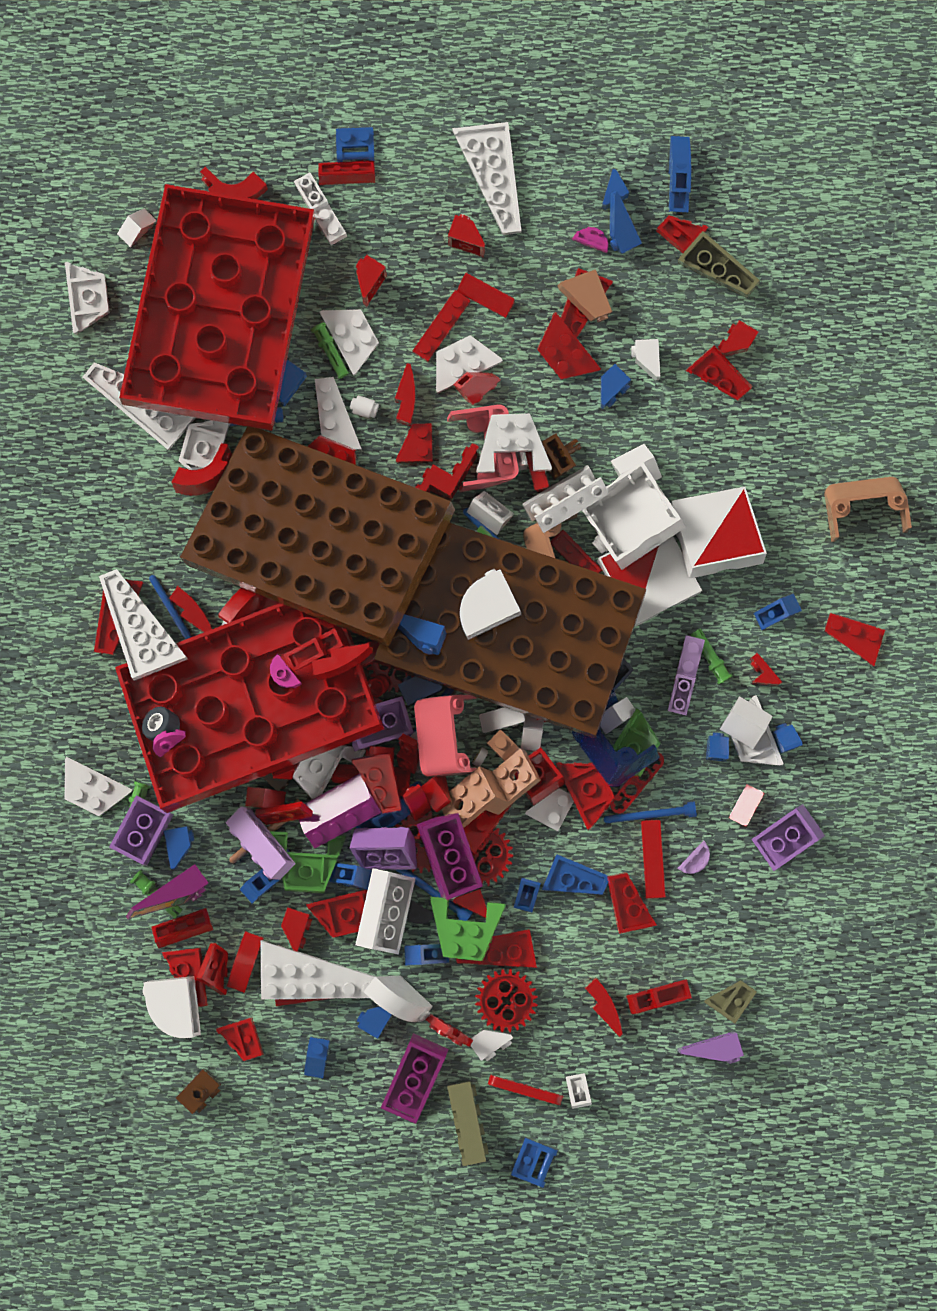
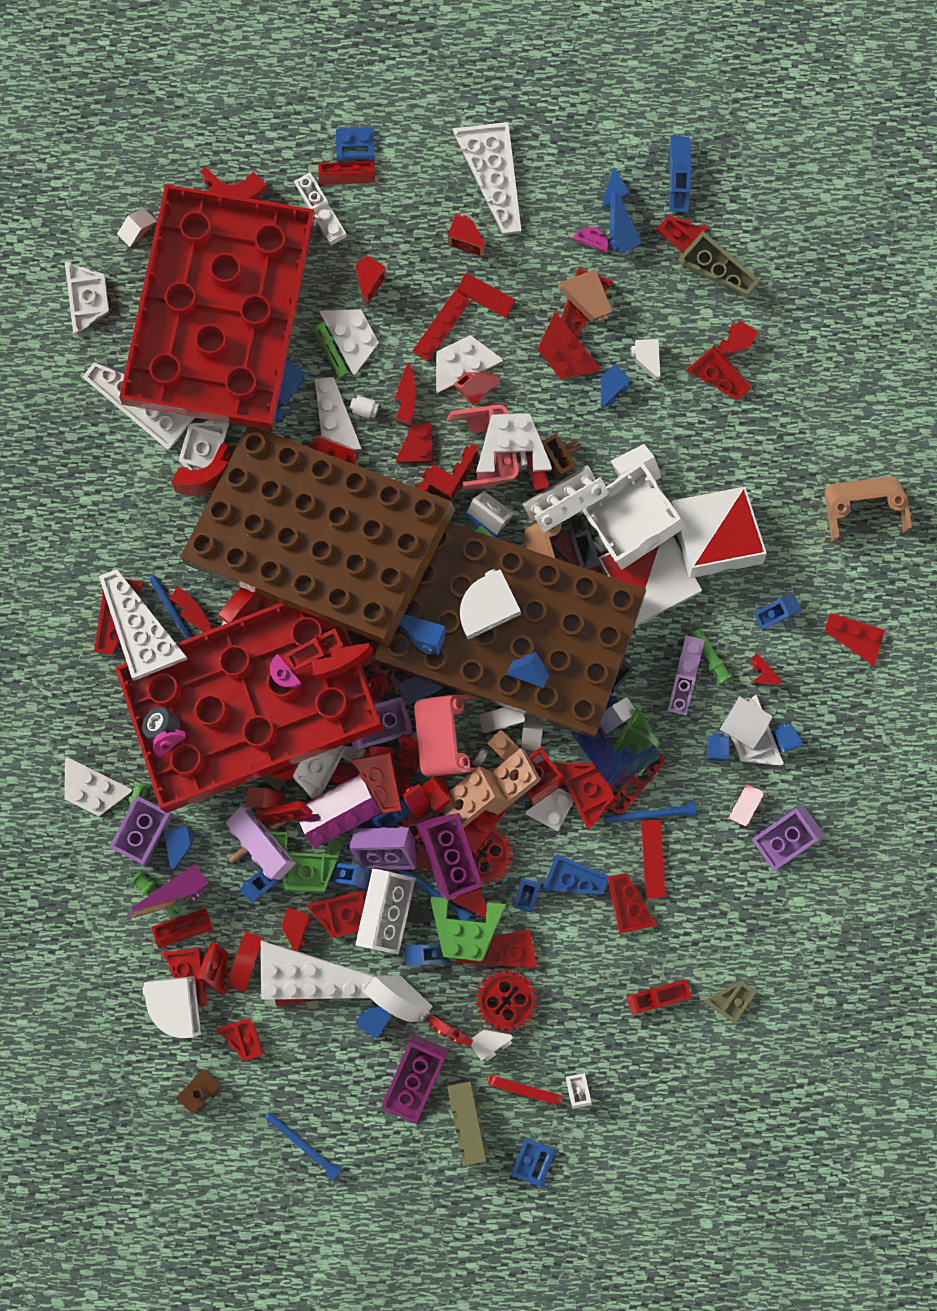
(316, 1057): blue slope -> none
(331, 1169): none -> blue piece
(530, 670): none -> blue slope
(583, 542): none -> black slope
(604, 1006): red slope -> none
(696, 860): lavender plate -> none
(721, 1048): medium lavender slope -> none

